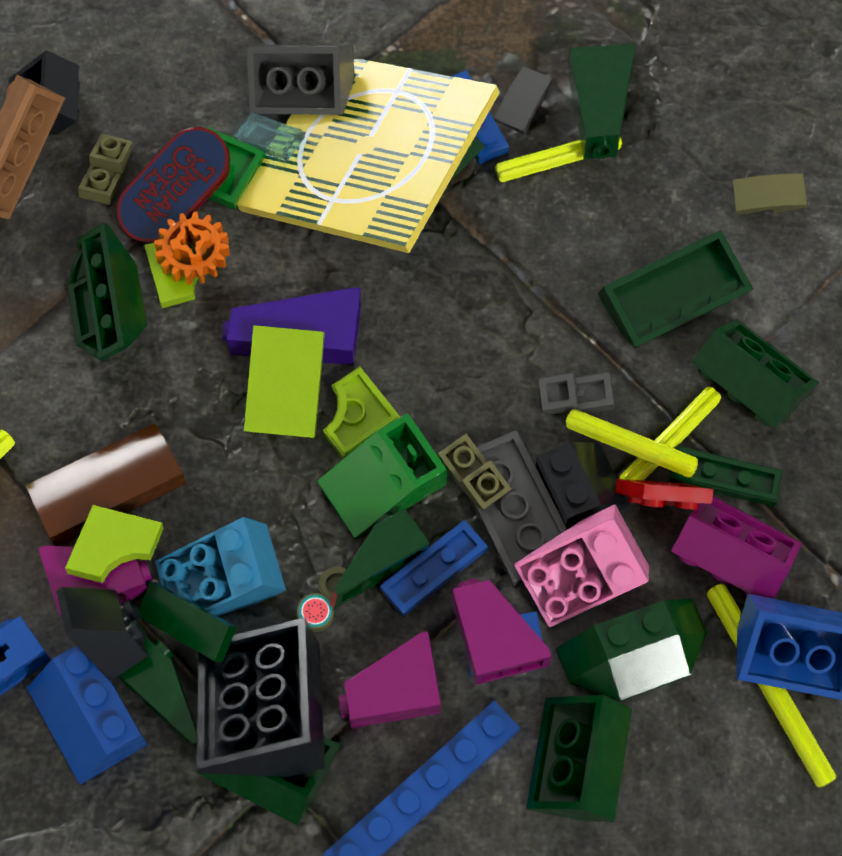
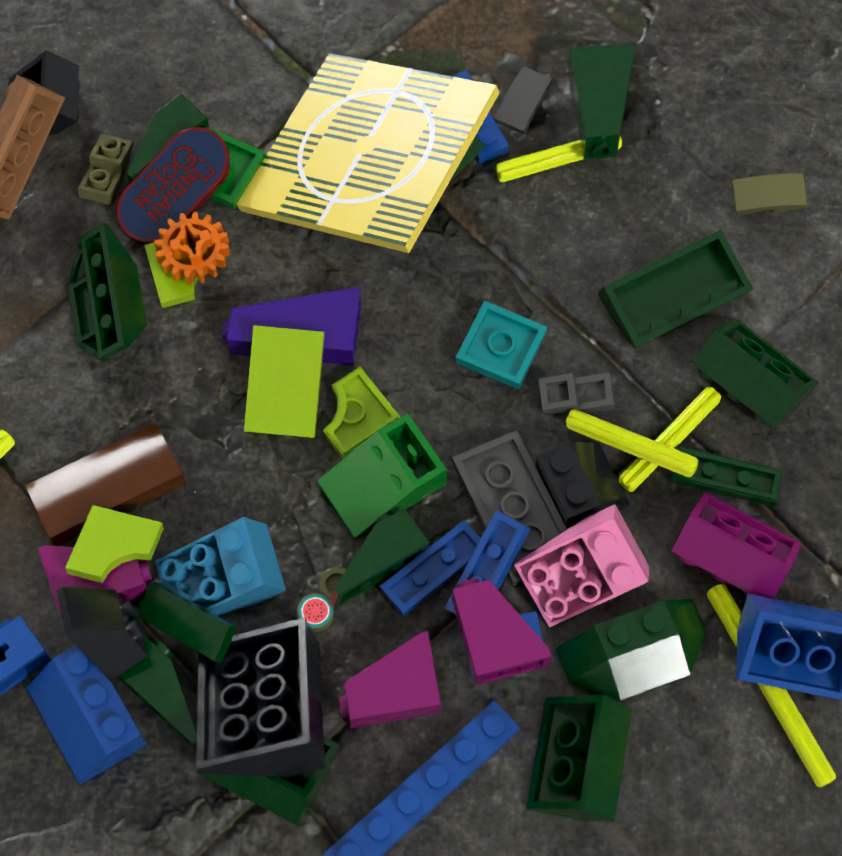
(167, 122): none -> dark green slope
(270, 136): clear light blue tile -> none
(300, 78): dark grey slope -> none
(473, 473): olive slope -> none
(494, 552): none -> blue plate
(501, 345): none -> teal plate
(664, 493): red plate -> none

